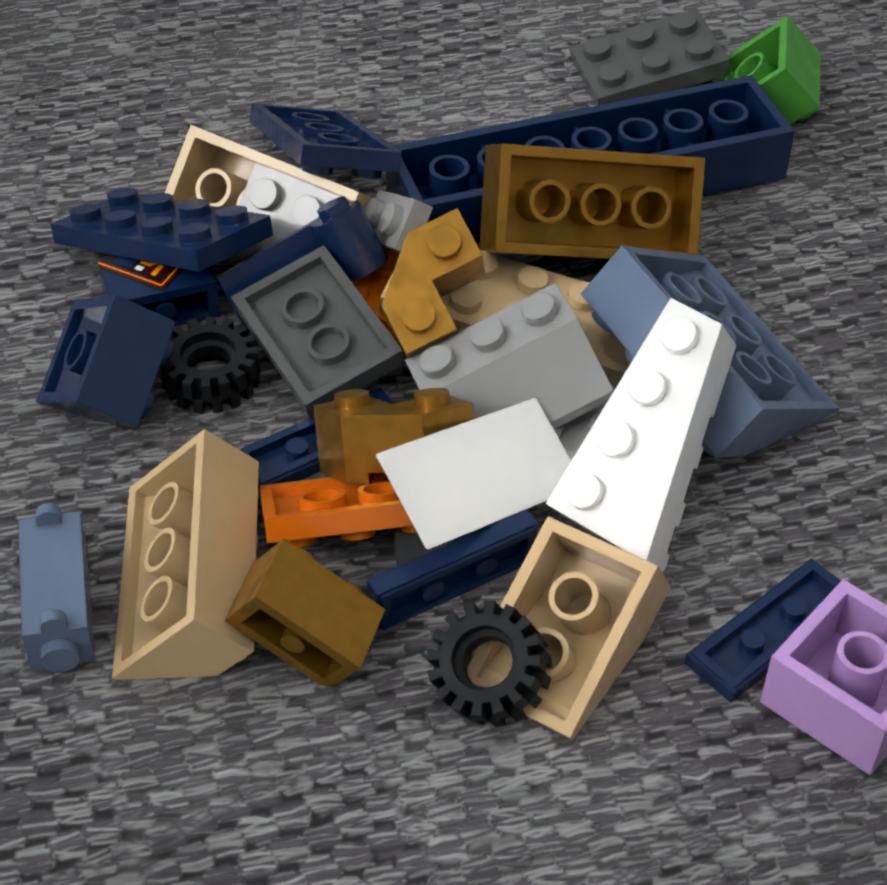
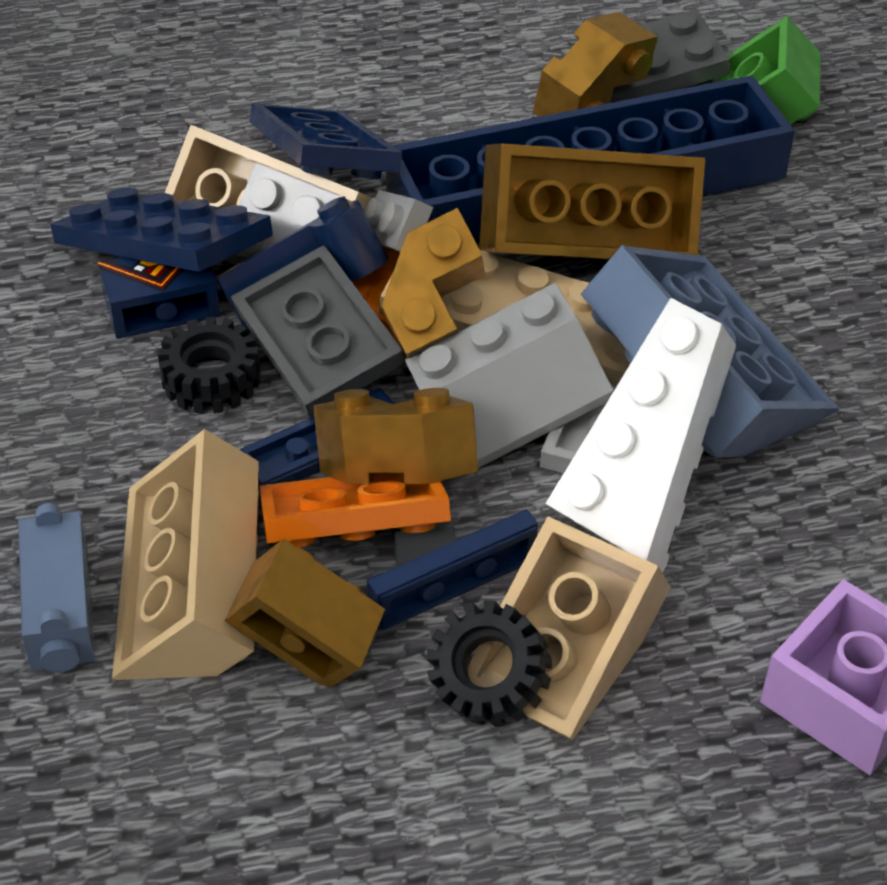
(108, 360): dark blue slope -> none
(476, 471): white sticker -> none
(606, 56): none -> pearl gold brick
(742, 648): dark blue tile -> none

